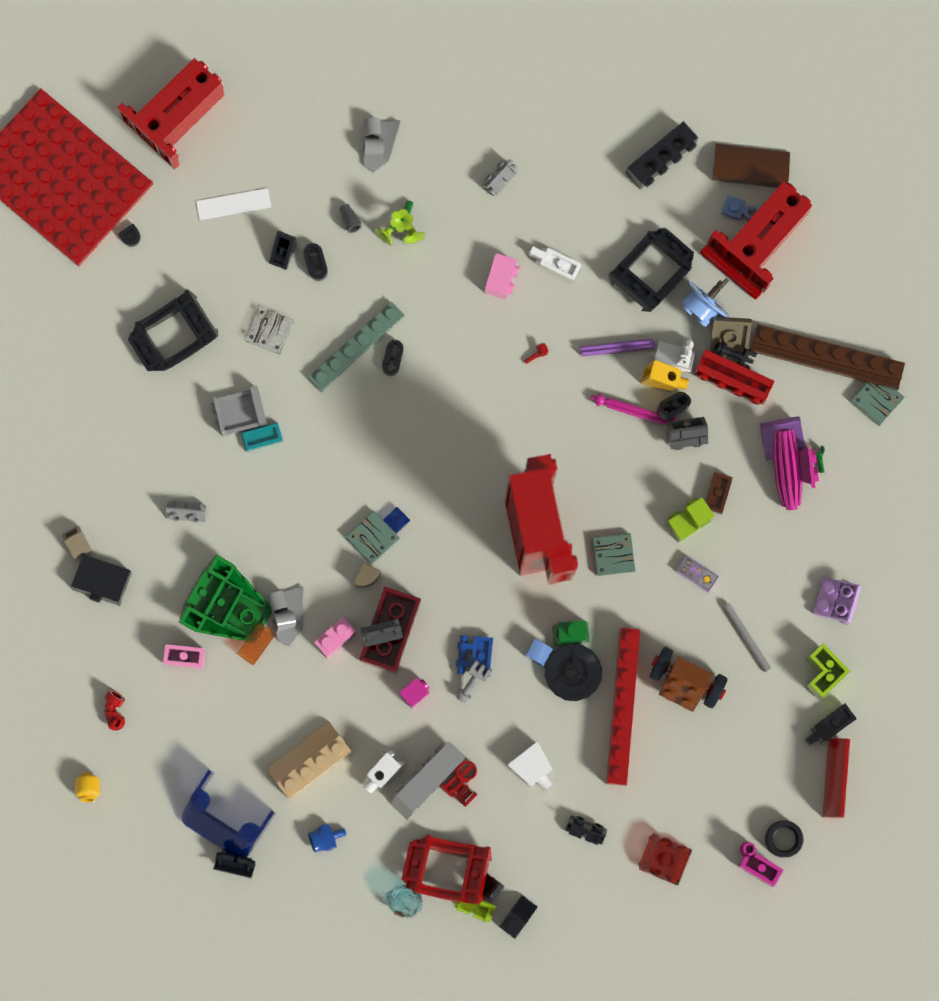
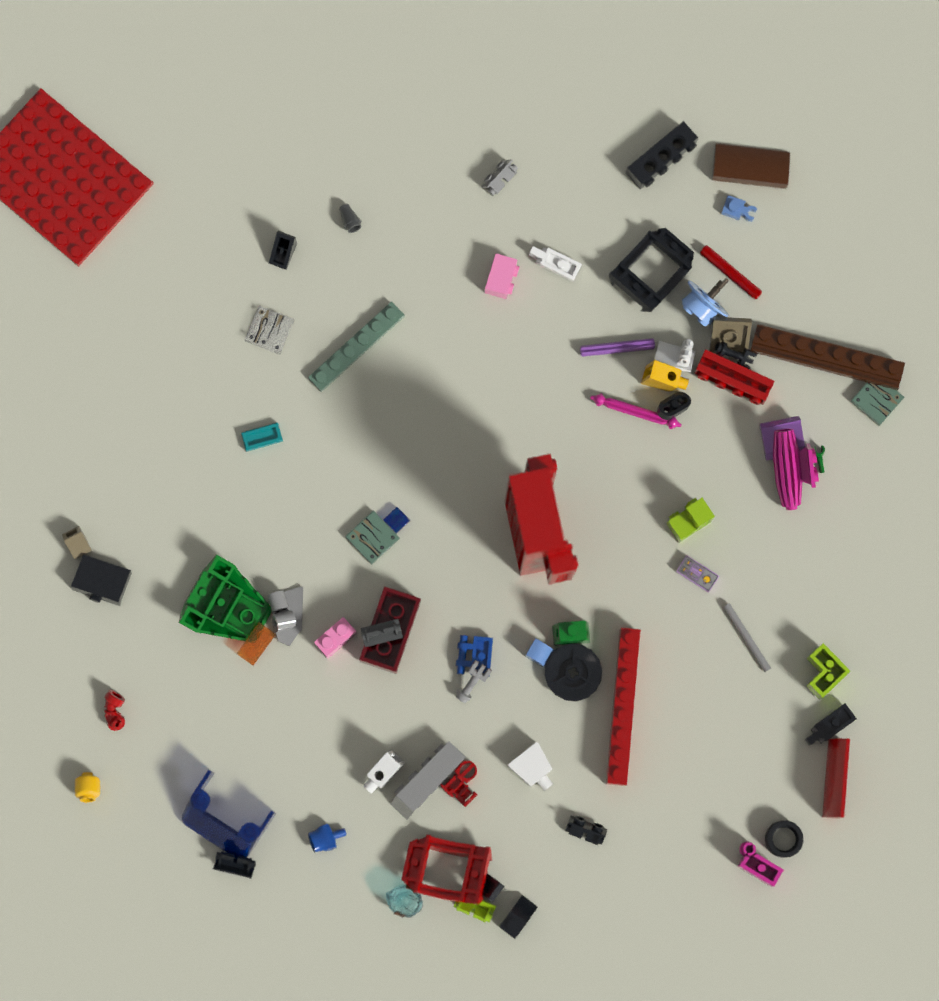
(130, 236): black tile -> none
(175, 109): red brick -> none
(176, 511): light grey hinge -> none
(184, 657): bright pink brick -> none
(195, 319): black wedge -> none
(233, 204): white sticker -> none
(239, 412): light grey panel -> none
(309, 760): tan slope -> none
(316, 262): black plate -> none
(366, 576): dark tan brick -> none
(378, 142): light grey panel -> none
(388, 357): black beam -> none
(402, 221): lime plant -> none
(415, 692): dark pink brick -> none
(542, 351): red hand -> none
(613, 554): sand green tile -> none
(664, 859): clear red slope -> none
(686, 681): dark orange brick -> none
(687, 433): dark grey brick -> none
(718, 492): reddish brown plate -> none
(763, 234): red brick -> none
(837, 600): lavender plate -> none

